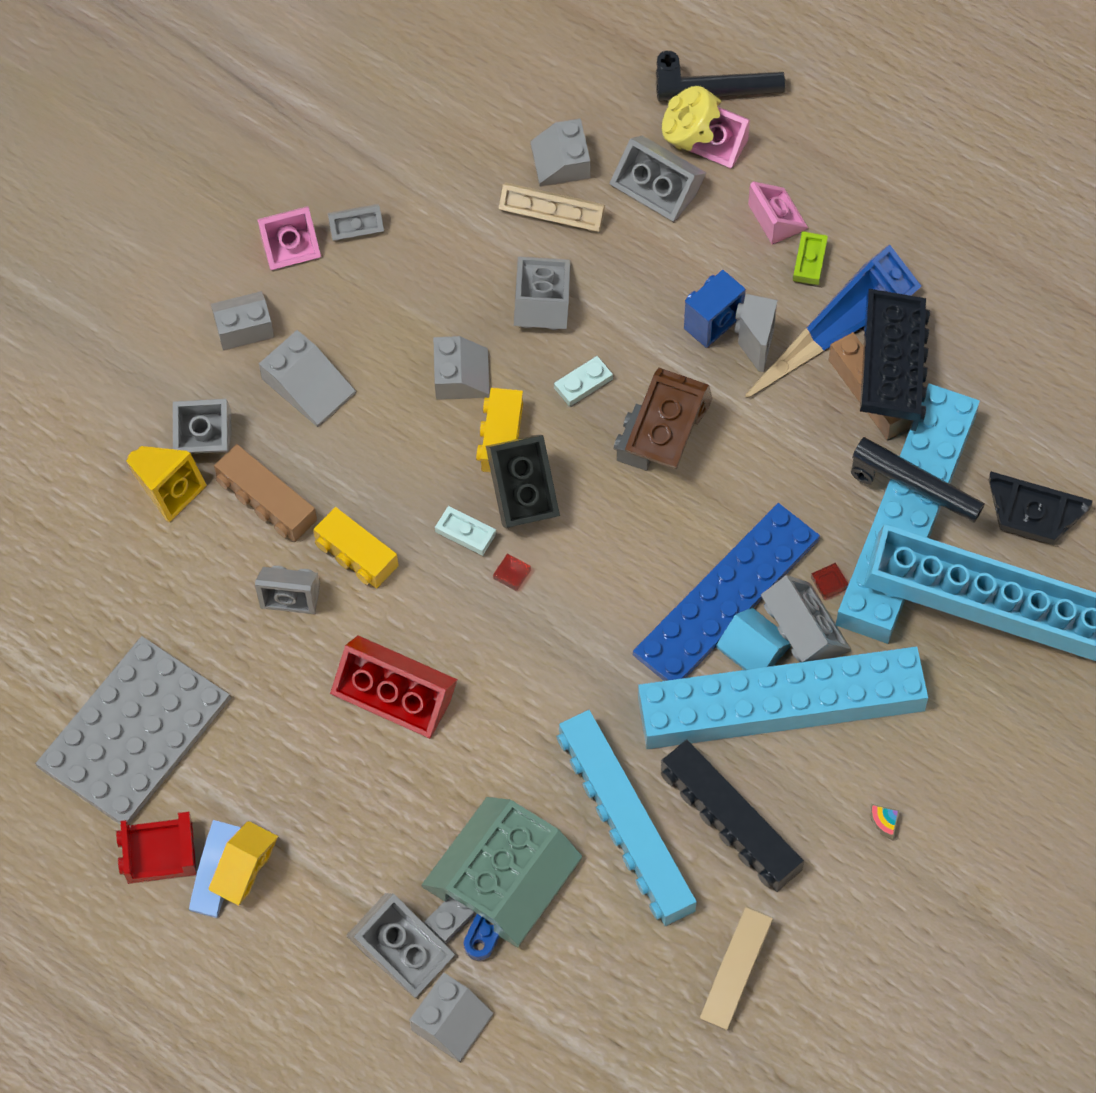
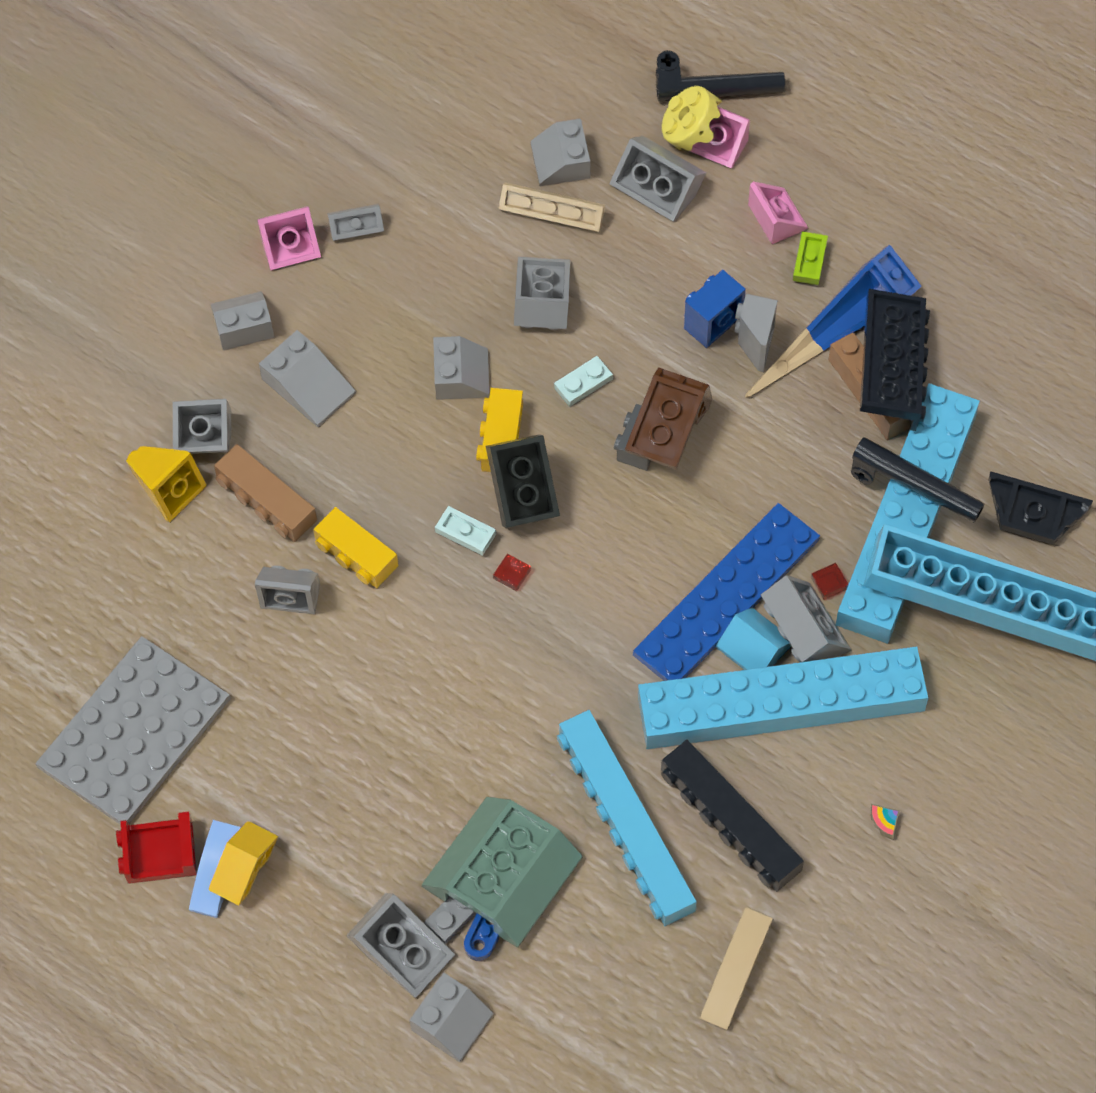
(393, 686): red slope -> none

